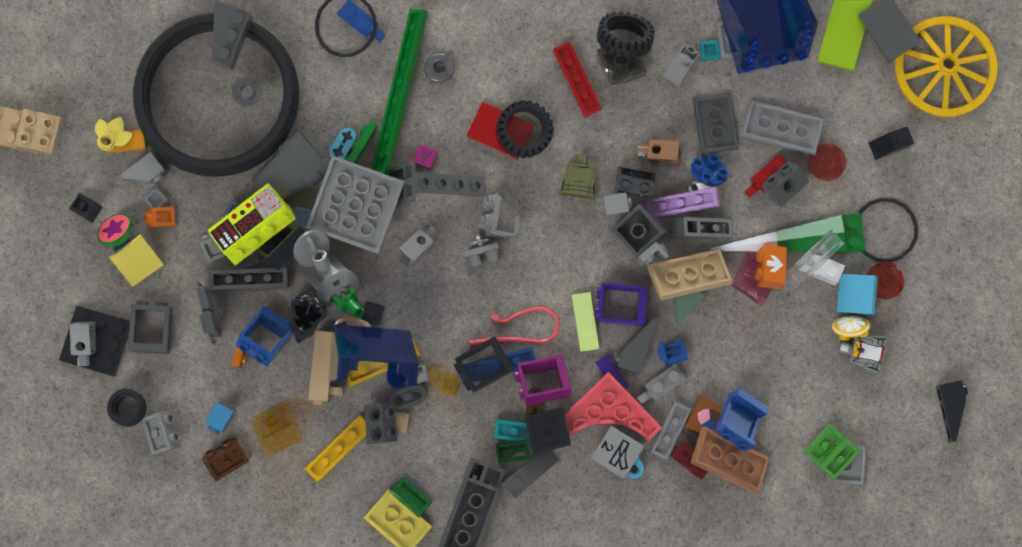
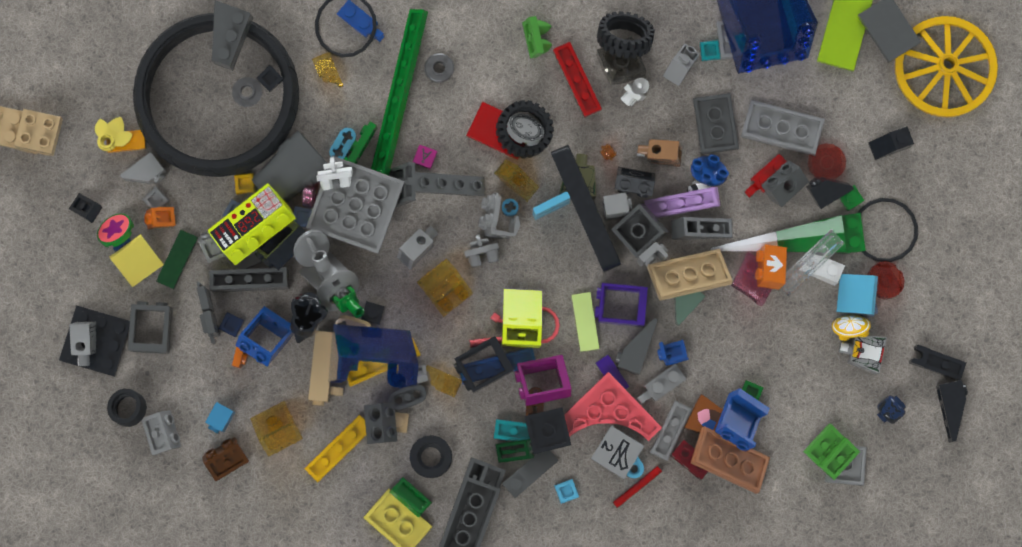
(177, 259): none -> dark green tile
(231, 324): none -> dark blue tile
(244, 183): none -> yellow tile
(270, 78): none -> black plate
(308, 197): none -> clear pink beam
(326, 69): none -> clear yellow slope
(326, 176): none -> white hips
(426, 442): none -> black tyre
(445, 287): none -> clear yellow slope
(507, 202): none -> dark azure bush
(516, 179): none -> clear yellow slope
(522, 318): none -> neon yellow slope
(525, 129): none -> tile
(533, 30): none -> bright green tile
(551, 205): none -> medium azure tile
(566, 491): none -> medium azure tile
(586, 208): none -> black beam
(608, 152): none -> clear orange plate
(635, 91): none -> white hips
(636, 487): none -> red bar
(752, 389): none -> green plate
(827, 190): none -> black slope
(852, 199): none -> green plate
(891, 409): none -> dark blue head
(939, 363): none -> black plate

